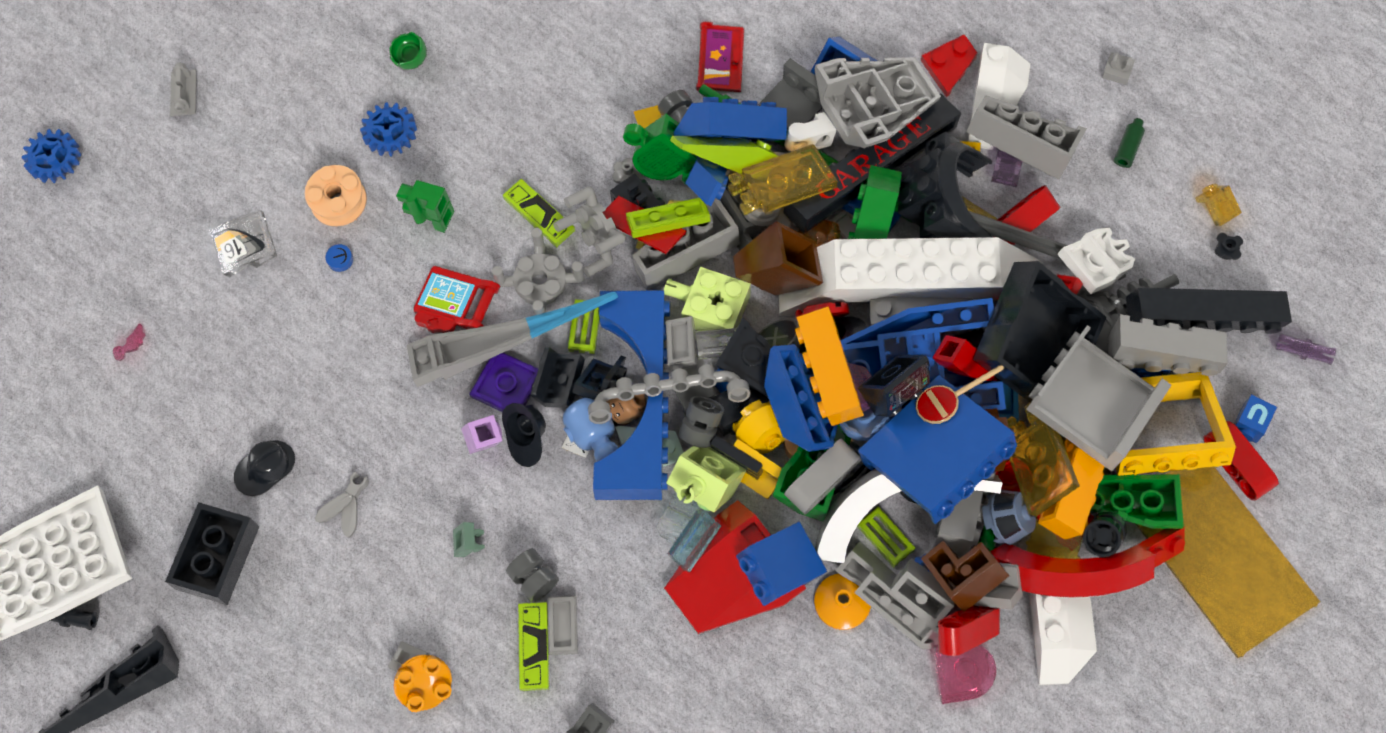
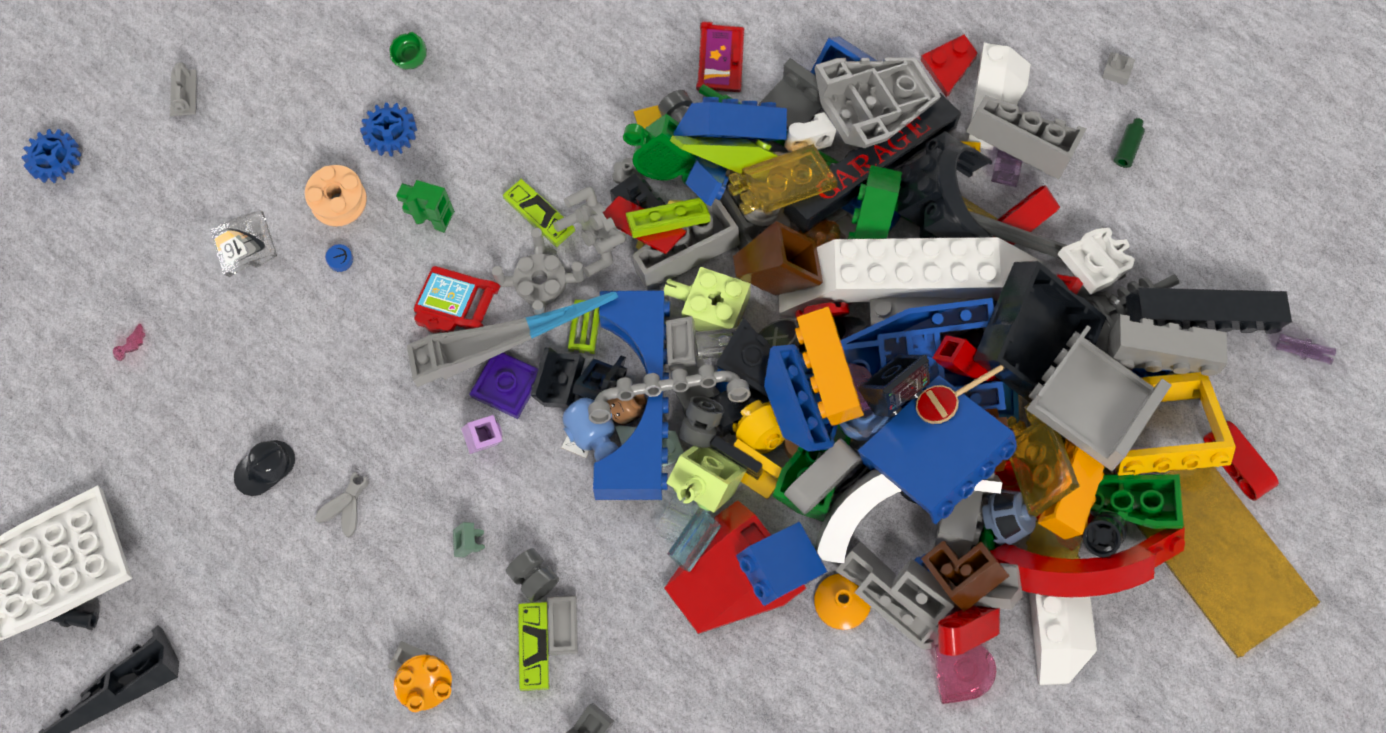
(212, 553): black brick -> none
(523, 433): black piece -> none
(901, 555): lime tile -> none
(1220, 203): clear yellow bracket -> none
(1228, 253): black plate -> none
(1254, 418): blue brick -> none

